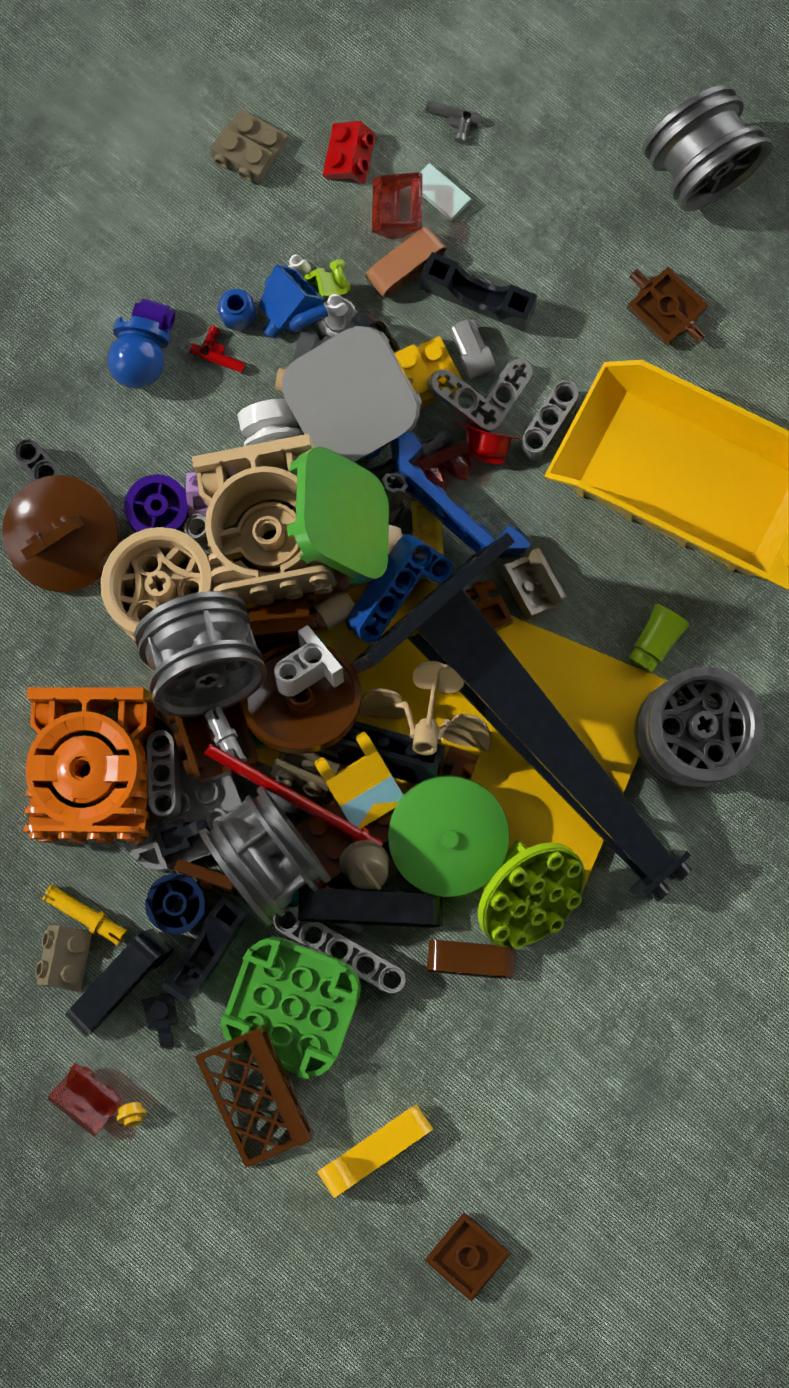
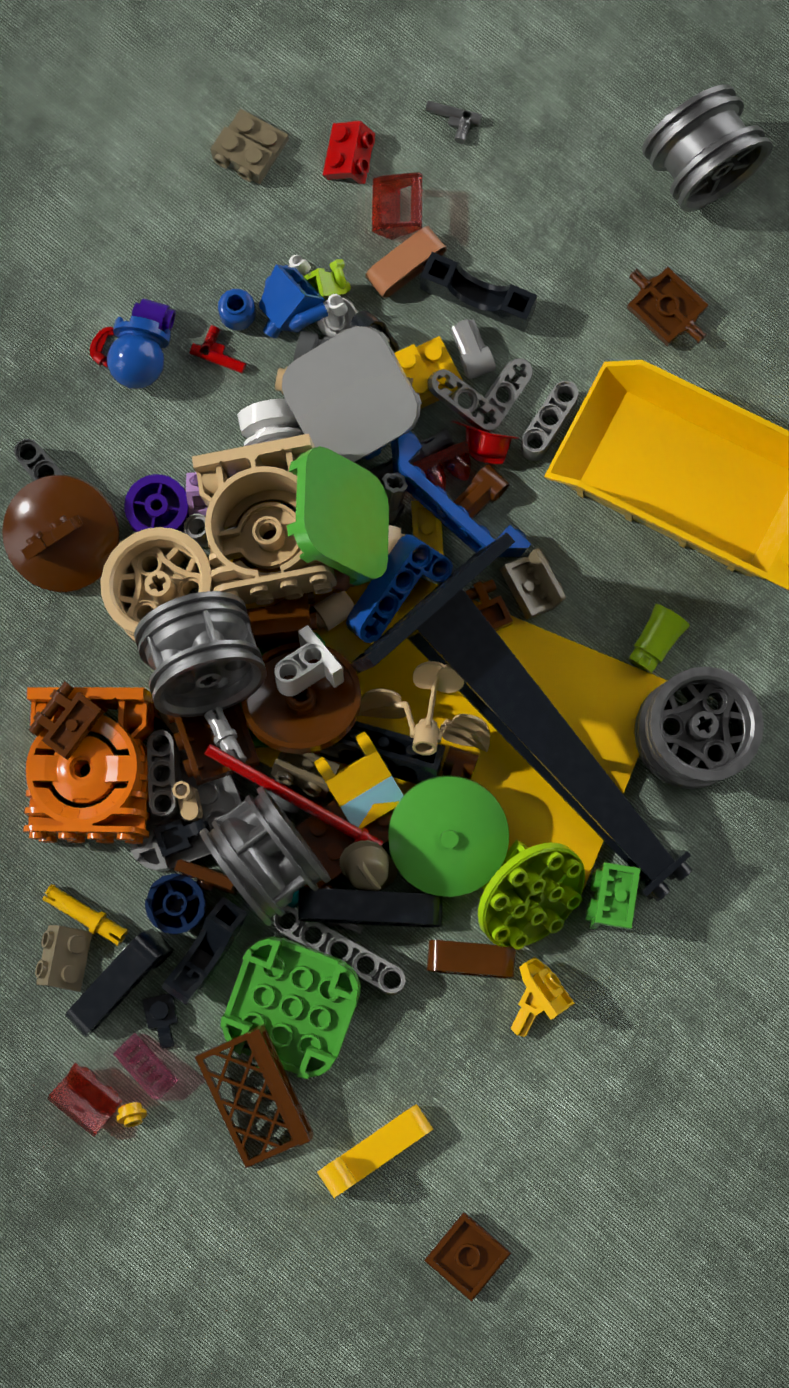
(73, 723): none -> reddish brown plate
(97, 346): none -> red piece
(163, 1084): none -> clear pink slope
(188, 801): none -> tan piece
(443, 193): light aqua tile -> none
(485, 488): none -> reddish brown piece
(542, 994): none -> yellow piece
(614, 896): none -> bright green bracket

